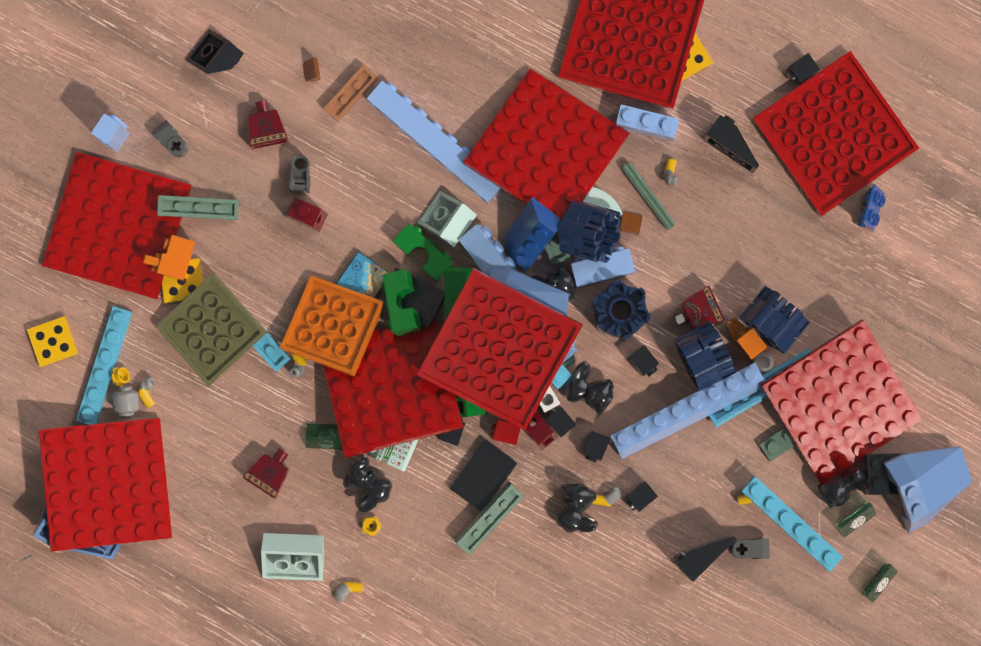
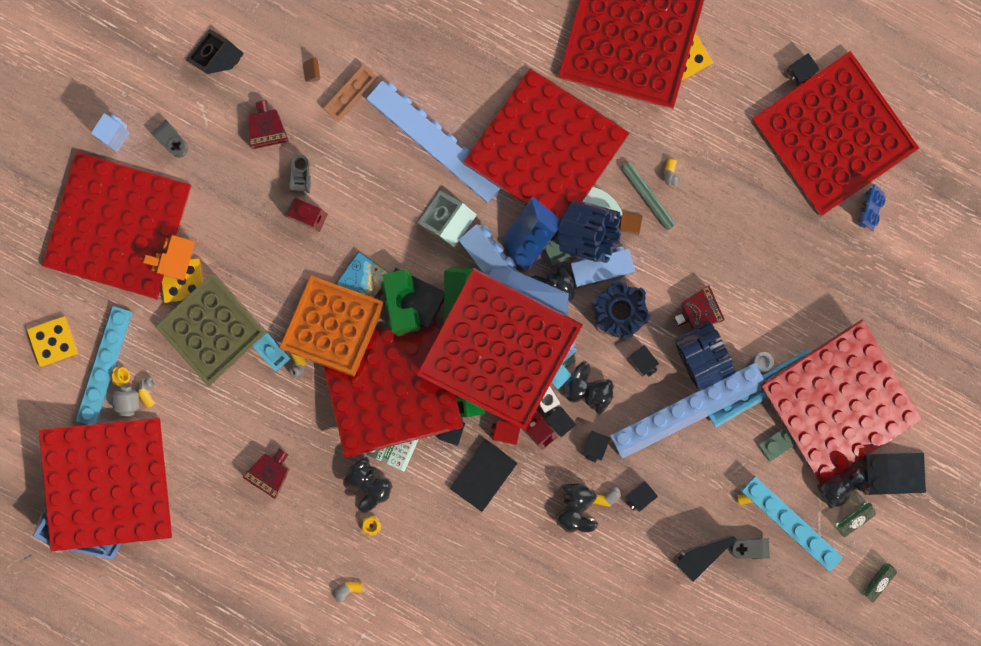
(197, 207): sand green plate -> none
(292, 556): light aqua slope -> none
(323, 436): clear green slope -> none
(411, 239): green arch -> none
(489, 518): sand green plate -> none
(647, 122): light blue brick -> none
(729, 141): black slope -> none
(745, 339): orange hinge -> none
(771, 322): dark blue piece -> none
(928, 482): medium blue wedge -> none

